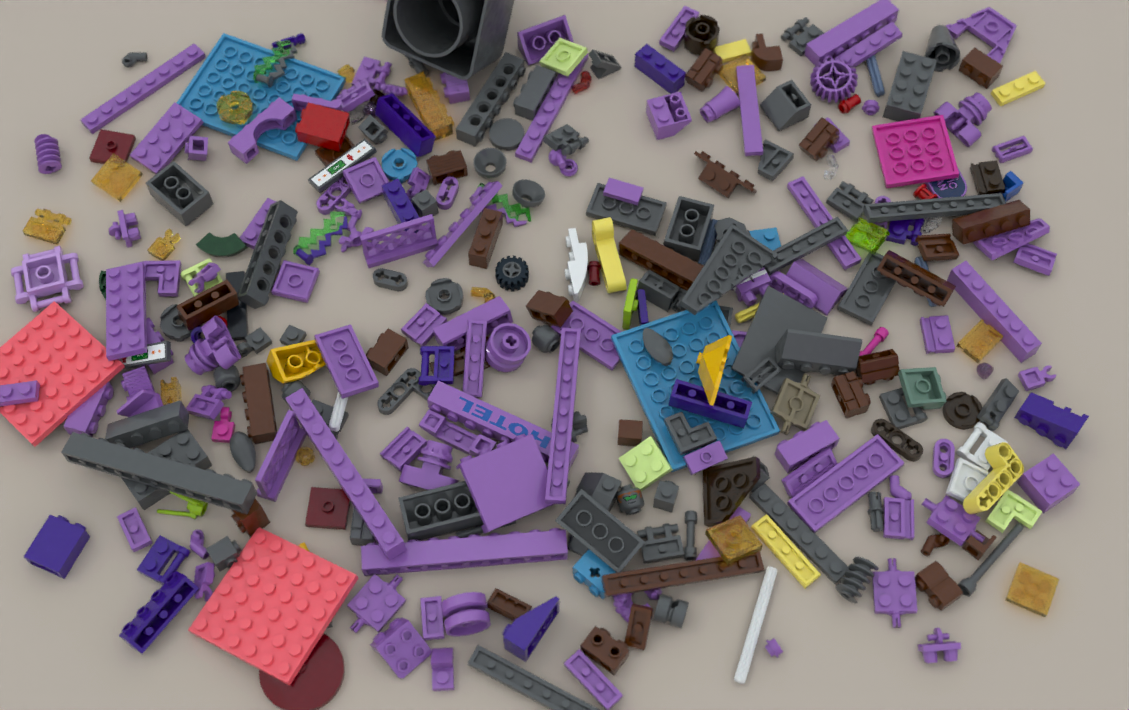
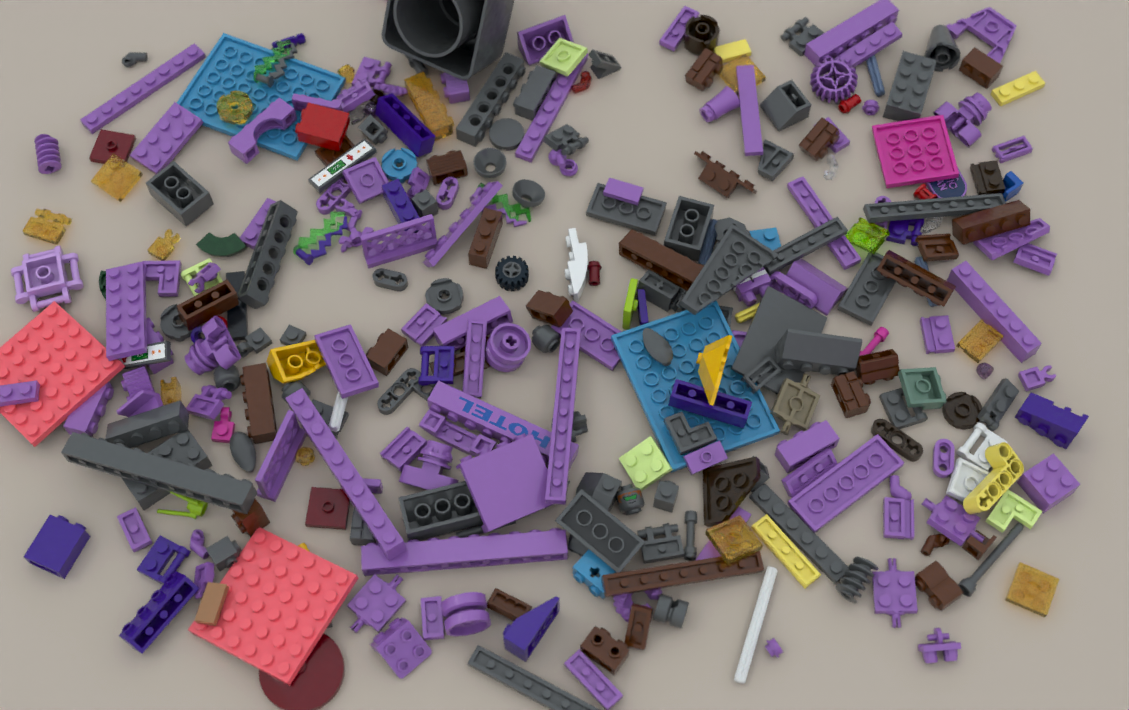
(123, 229): medium lavender hips -> none
(197, 148): medium lavender brick -> none
(211, 603): none -> medium nougat tile
(295, 281): medium lavender plate -> none
(442, 669): medium lavender slope -> none
(482, 292): clear yellow arm -> none
(608, 255): light yellow beam -> none
(630, 432): reddish brown panel -> none
(659, 69): dark purple brick -> none
(667, 115): medium lavender slope -> none
(766, 57): reddish brown brick -> none
(846, 204): dark grey plate -> none
(875, 511): dark grey axle -> none

